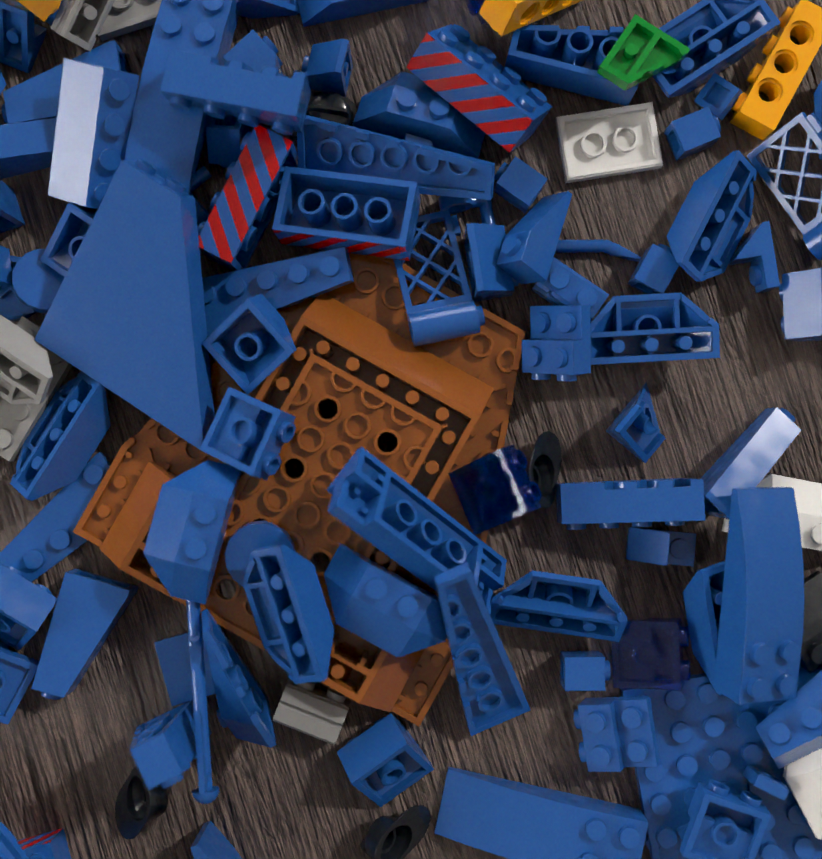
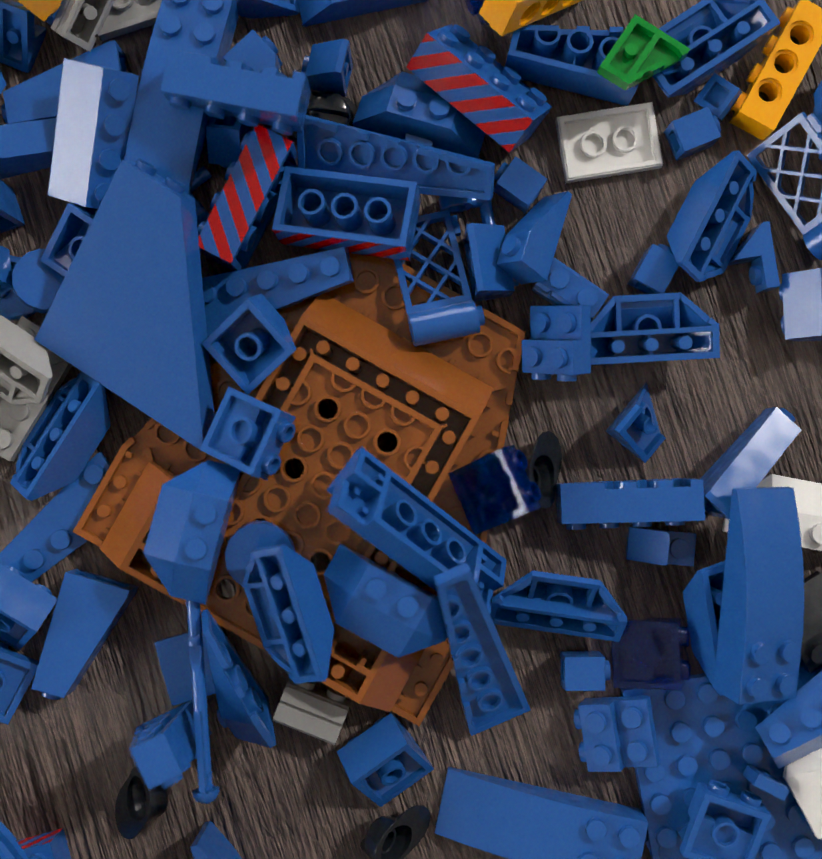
(598, 245): blue piece -> none

